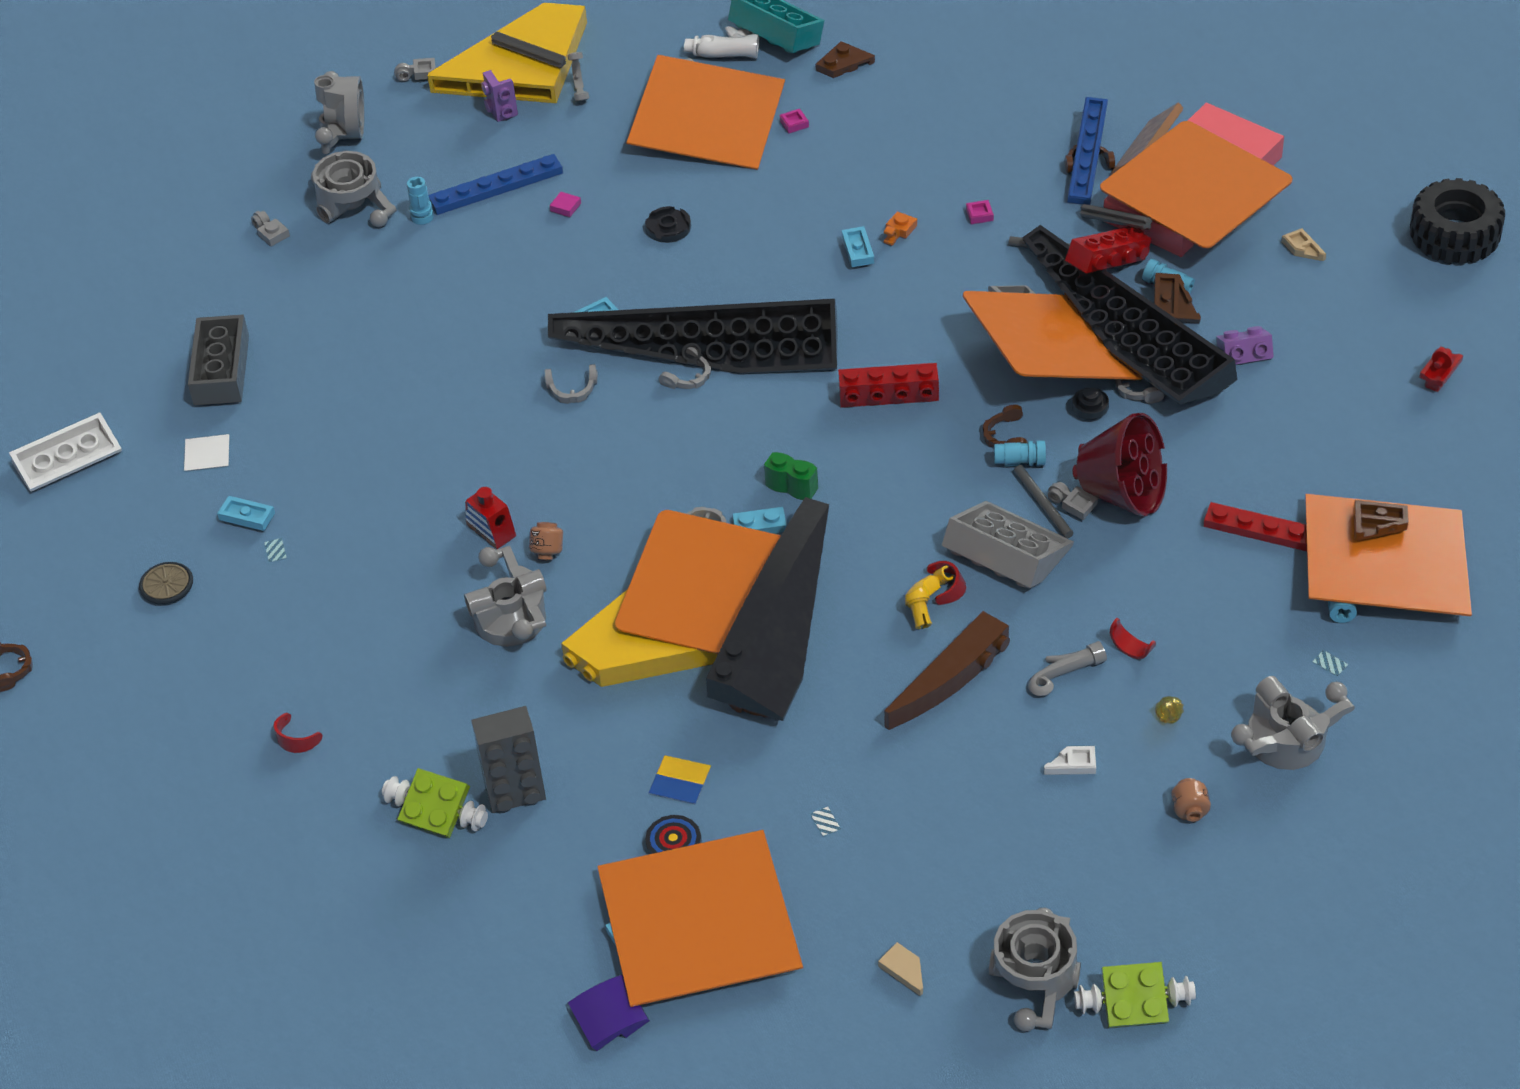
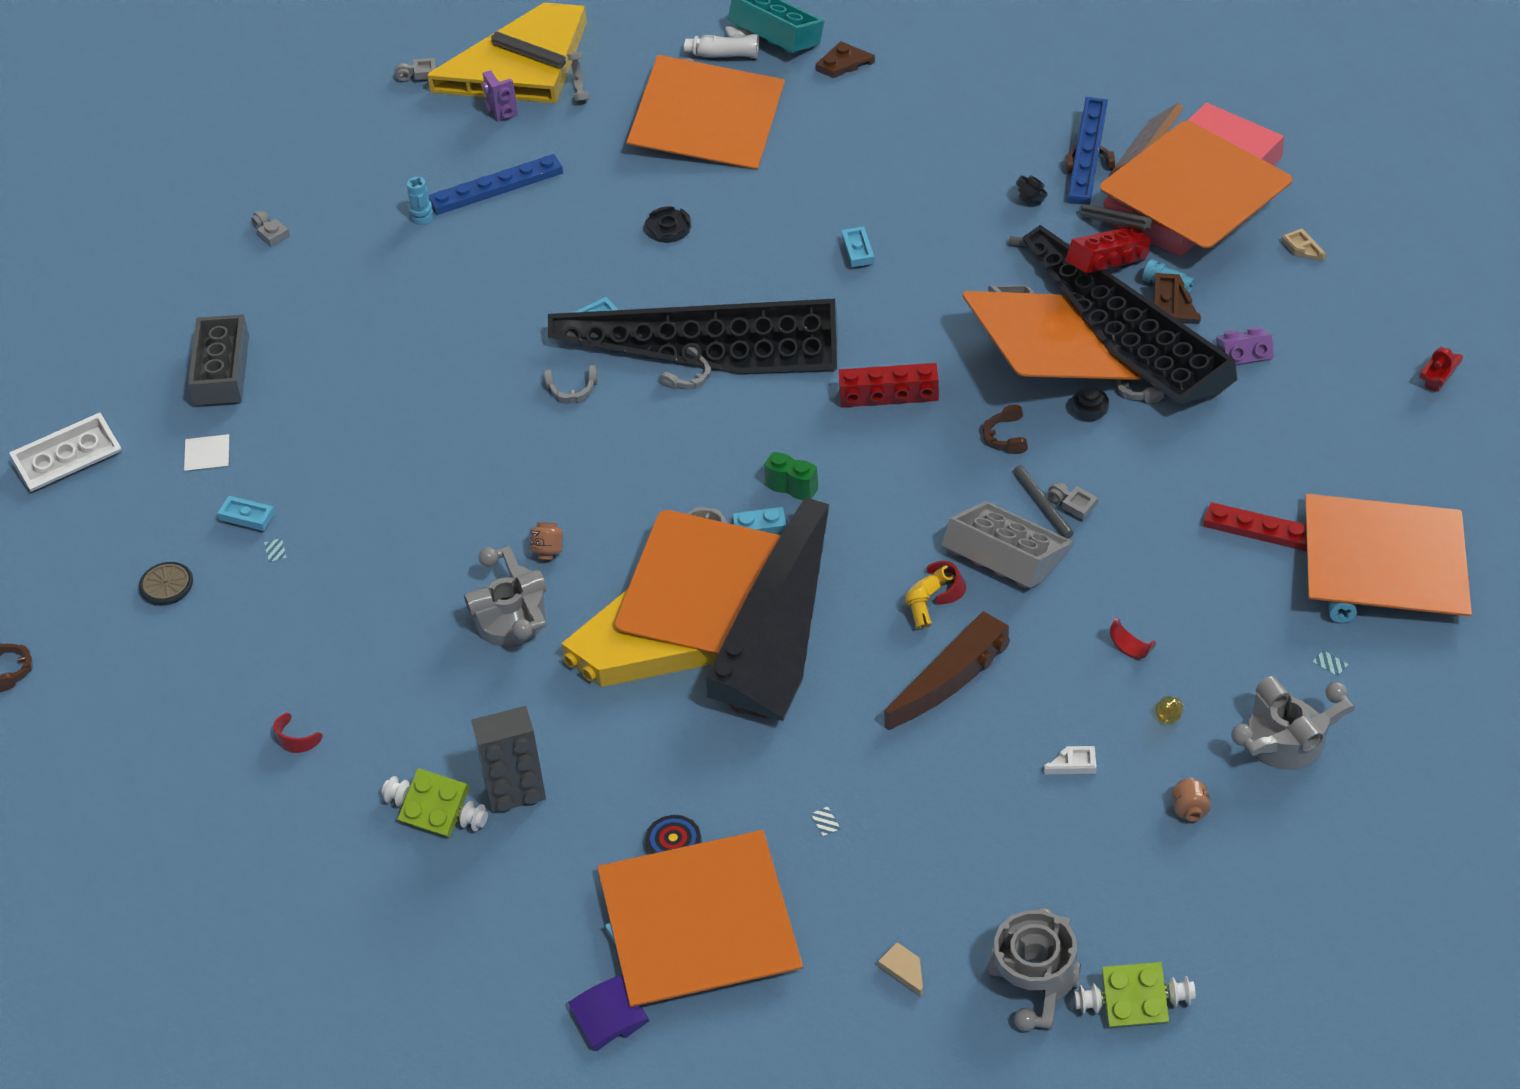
(342, 109): light grey piece -> none
(345, 182): light grey piece -> none
(489, 517): red torso -> none
(565, 204): dark pink tile -> none
(679, 779): sticker -> none
(794, 121): dark pink tile -> none
(899, 226): orange plate -> none
(979, 212): dark pink tile -> none
(1018, 453): medium azure axle -> none
(1031, 189): none -> black plate
(1063, 664): light grey plant -> none
(1125, 465): dark red cone -> none
(1378, 519): reddish brown wing -> none
(1451, 240): black tyre -> none

